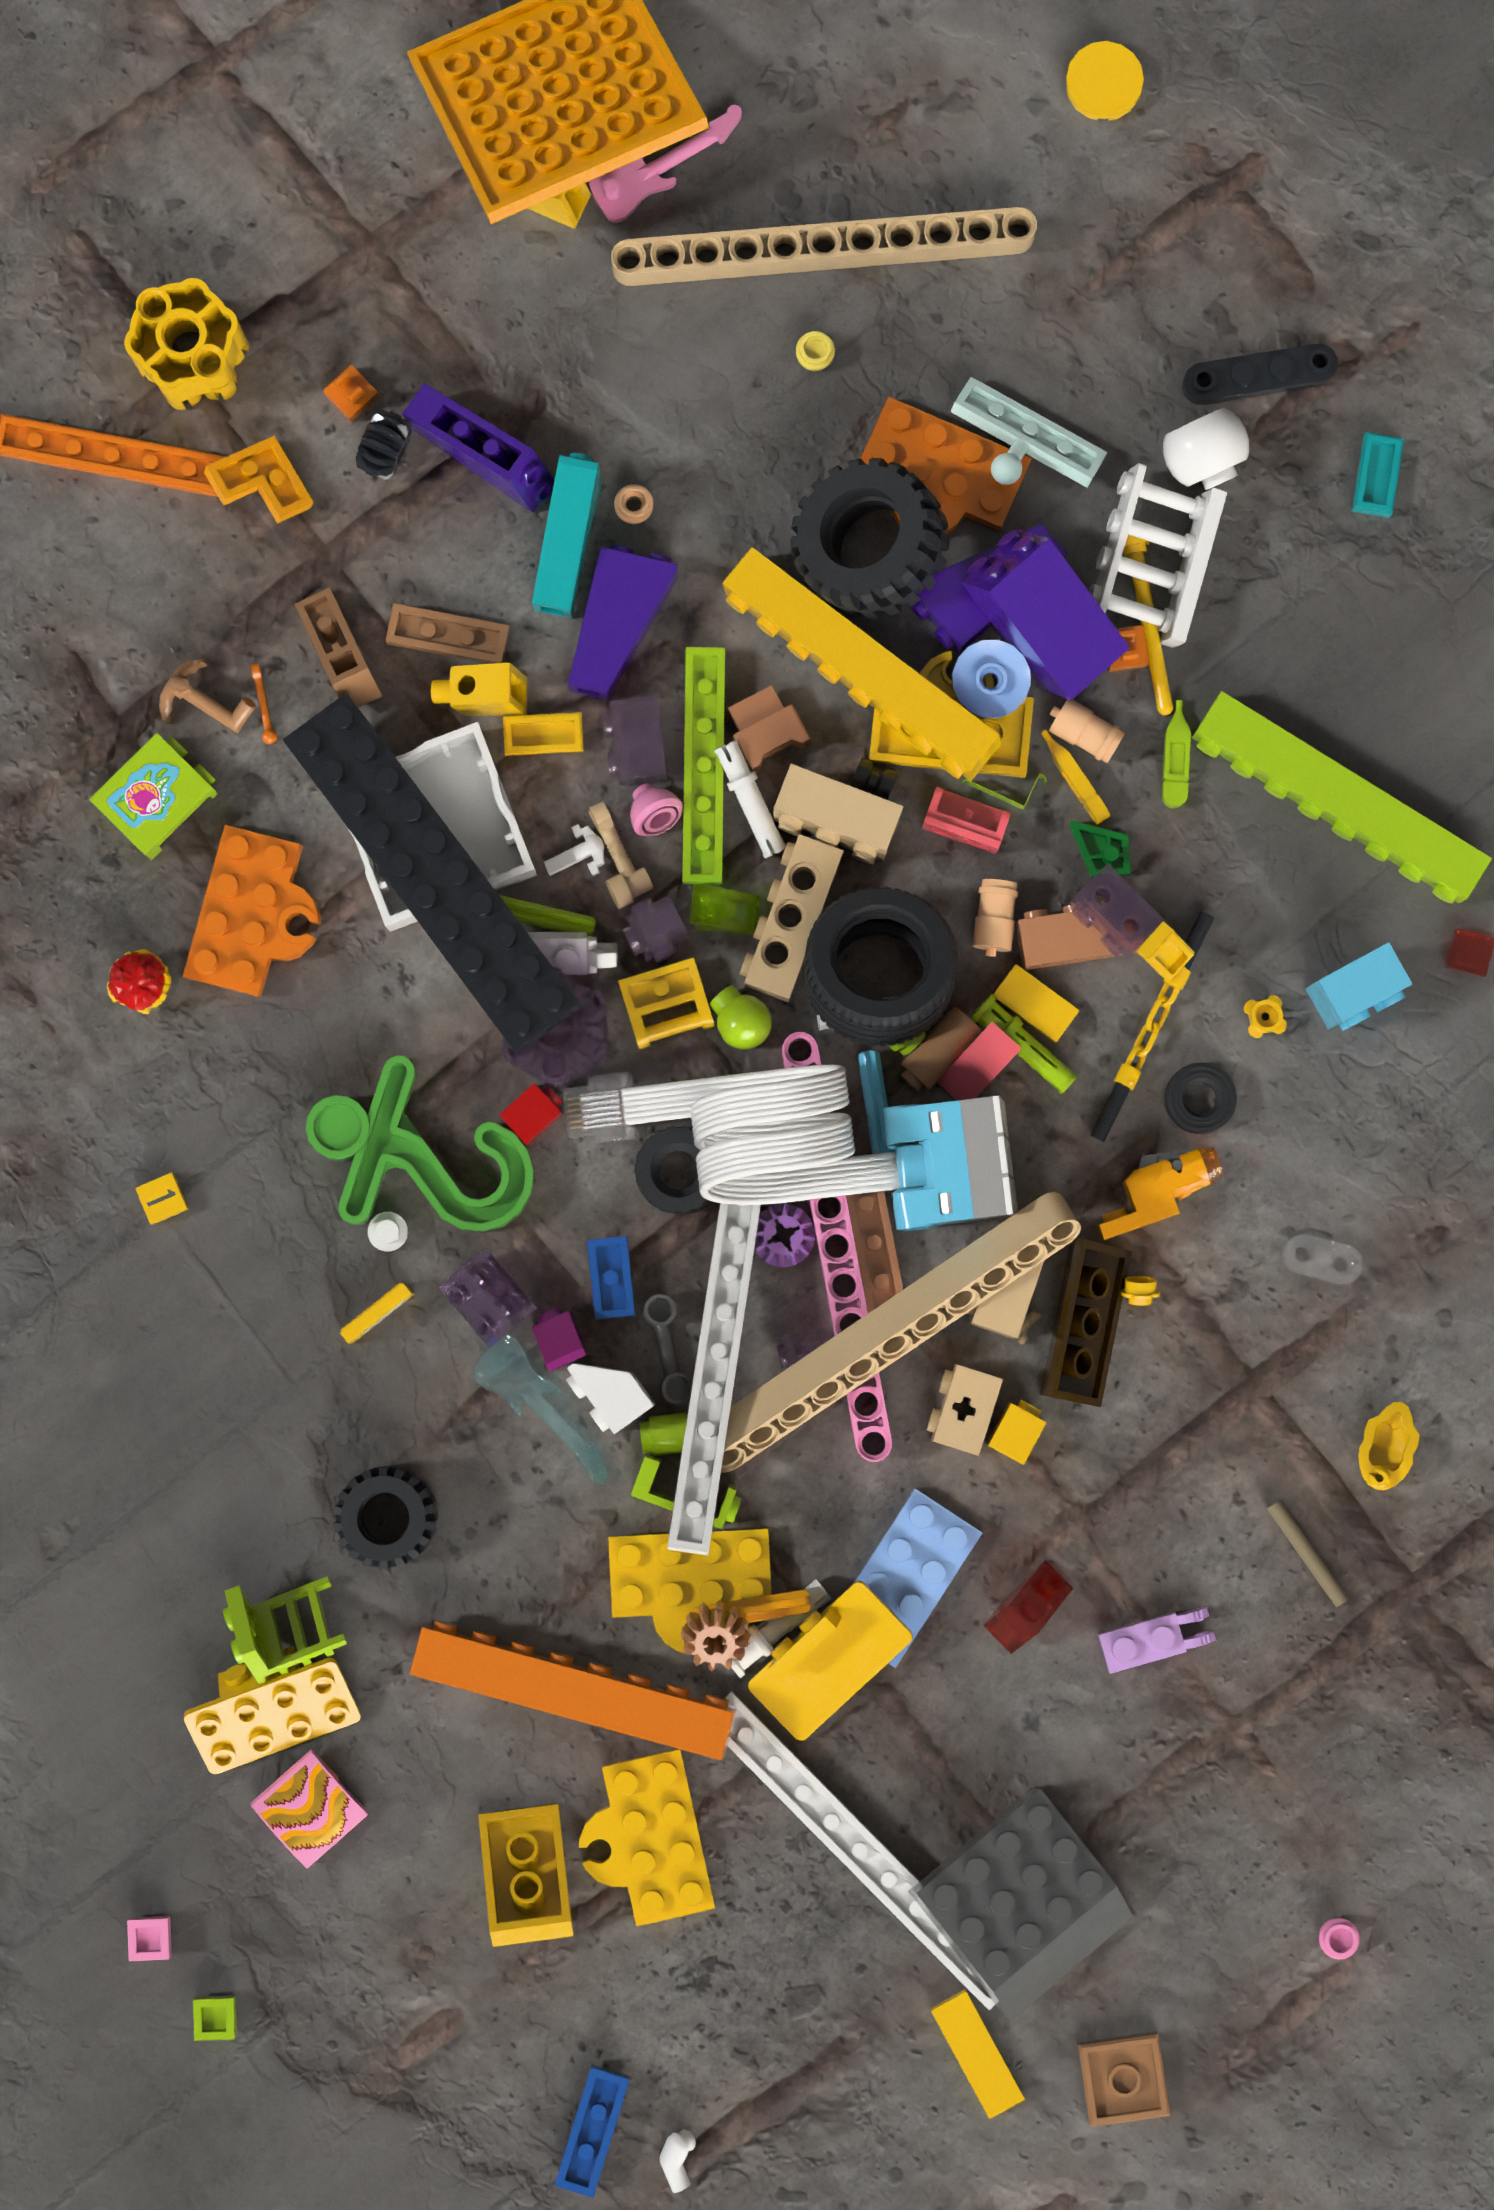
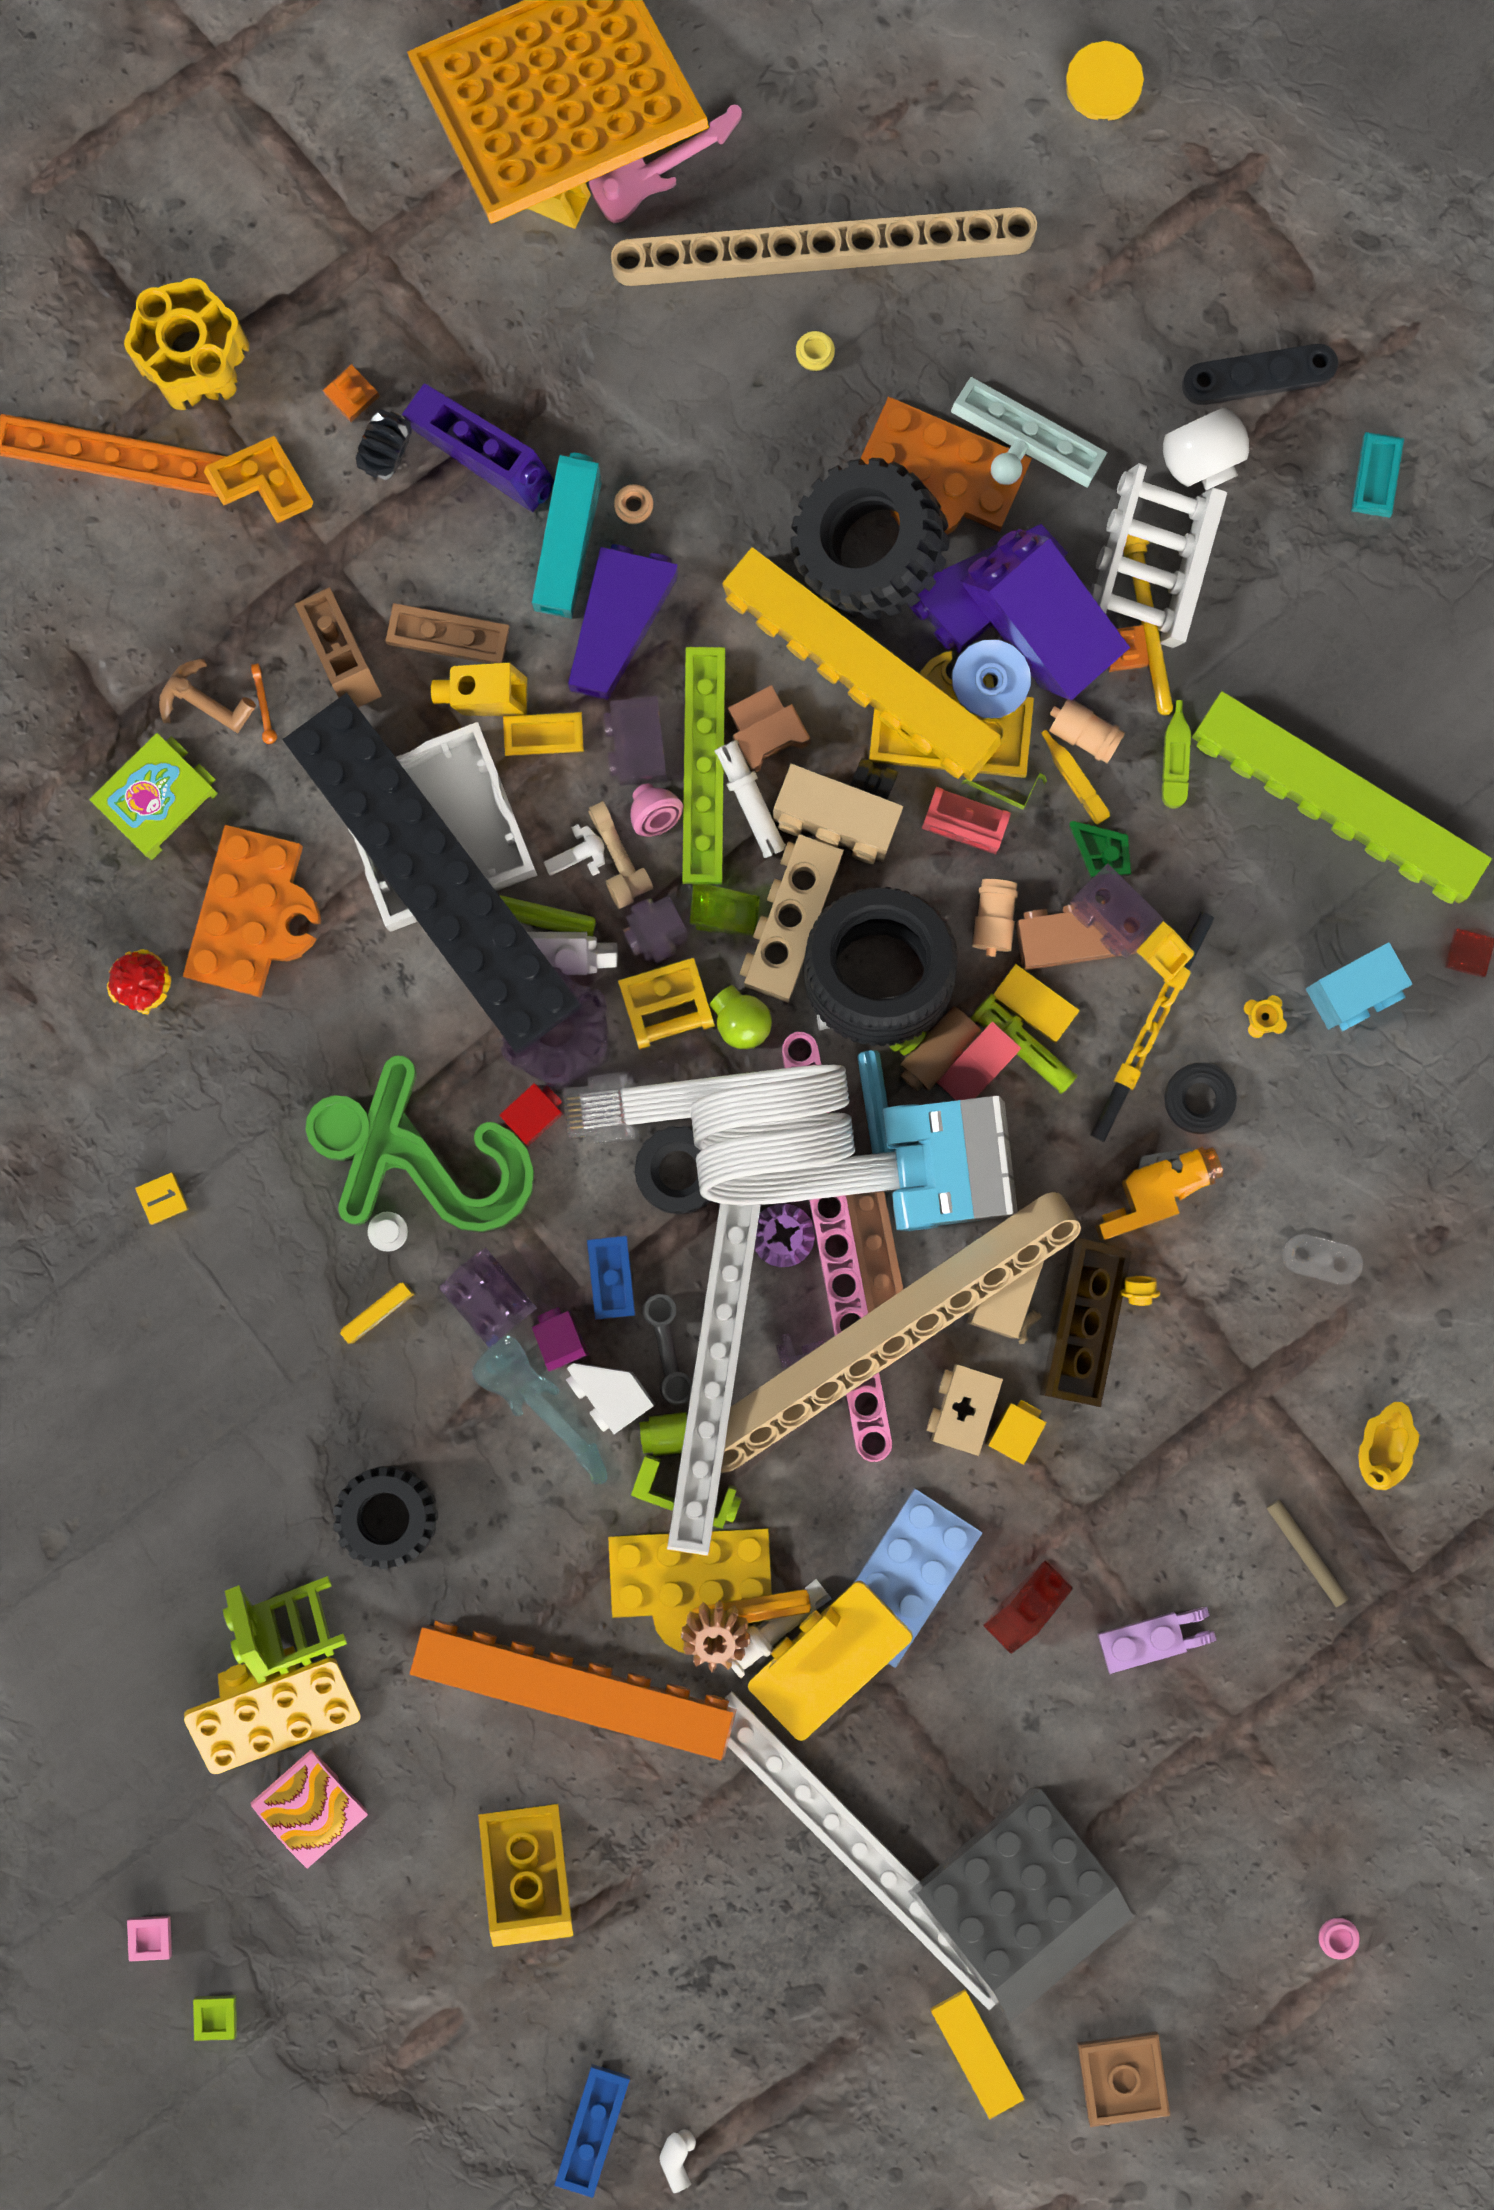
(650, 1838): yellow plate -> none

